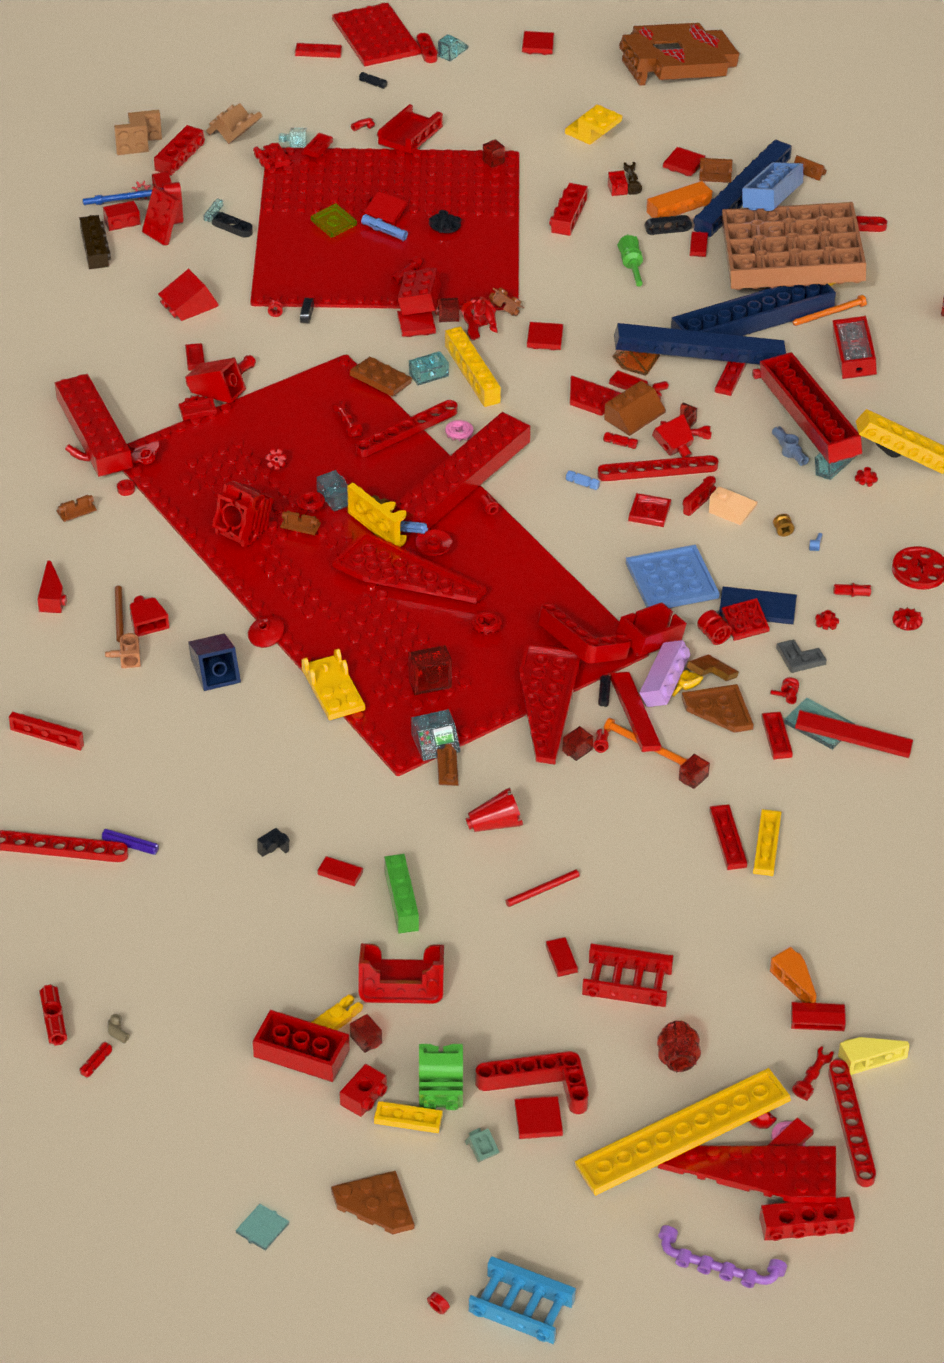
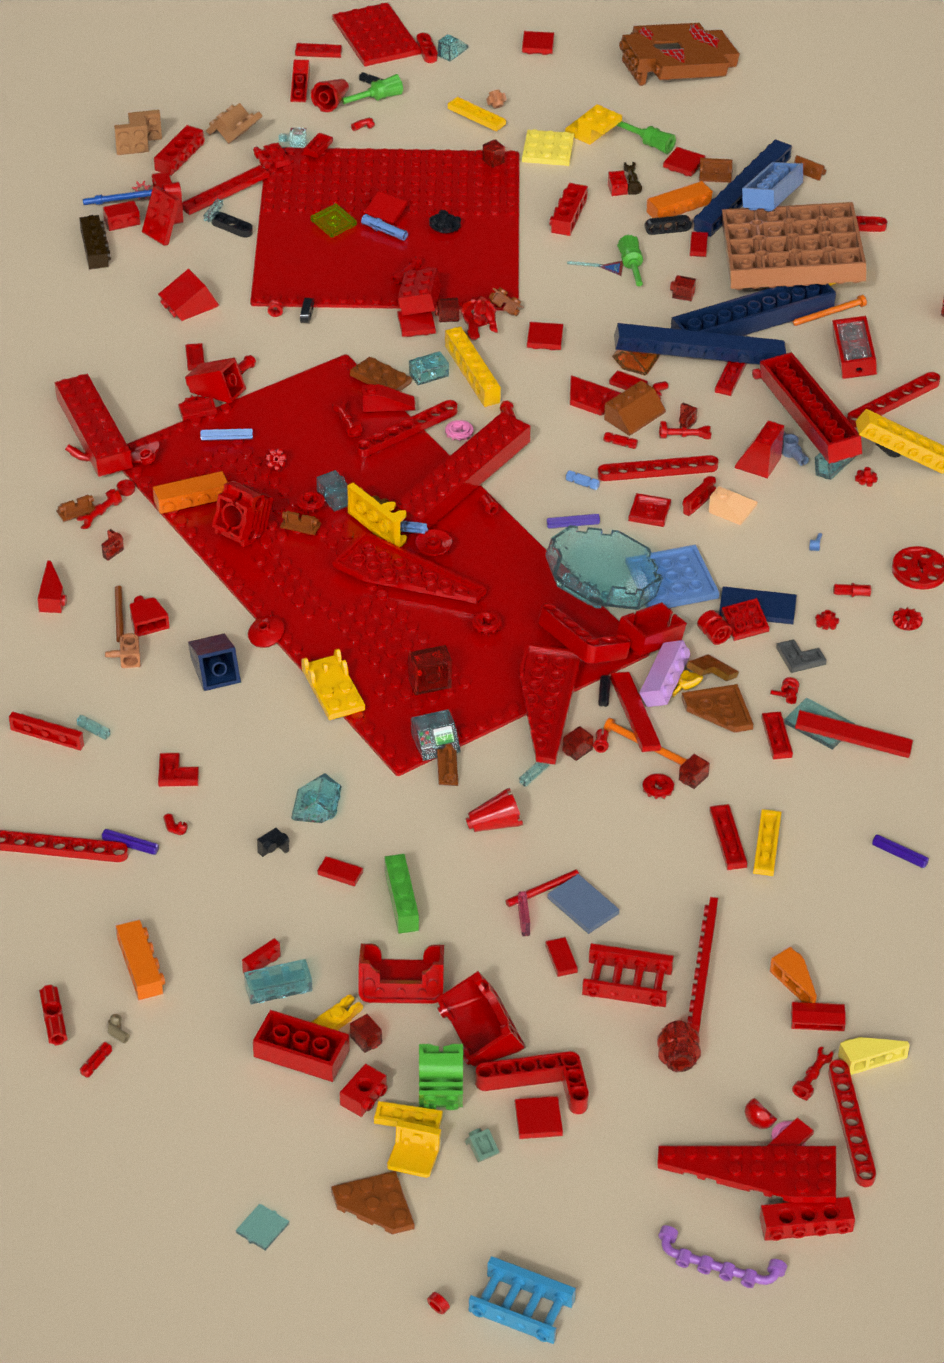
(93, 727): none -> clear light blue axle
(113, 545): none -> clear red bracket
(114, 498): none -> red piece
(139, 959): none -> orange brick
(172, 775): none -> red tile
(173, 827): none -> red arm
(188, 492): none -> orange brick
(225, 189): none -> red tile
(226, 434): none -> medium blue axle
(262, 956): none -> red plate
(278, 981): none -> clear light blue brick
(300, 80): none -> red slope
(317, 800): none -> clear light blue slope
(329, 94): none -> red cone
(379, 90): none -> bright green piece
(382, 398): none -> red slope
(409, 130): red panel -> none
(414, 1149): none -> yellow bracket
(476, 114): none -> yellow plate
(480, 1020): none -> red windscreen
(496, 99): none -> nougat gear
(507, 407): none -> red pin
(523, 913): none -> clear pink tile
(532, 773): none -> clear light blue axle
(548, 147): none -> light yellow plate
(577, 520): none -> dark purple axle
(583, 903): none -> sand blue tile
(605, 565): none -> clear light blue windscreen
(614, 267): none -> clear light blue piece
(653, 137): none -> bright green piece
(661, 781): none -> red gear
(675, 436): red torso -> none
(682, 1131): yellow plate -> none
(683, 288): none -> clear red brick
(703, 959): none -> red plate
(763, 451): none -> red slope
(783, 525): pearl gold wheel -> none
(899, 395): none -> red beam
(900, 851): none -> dark purple axle

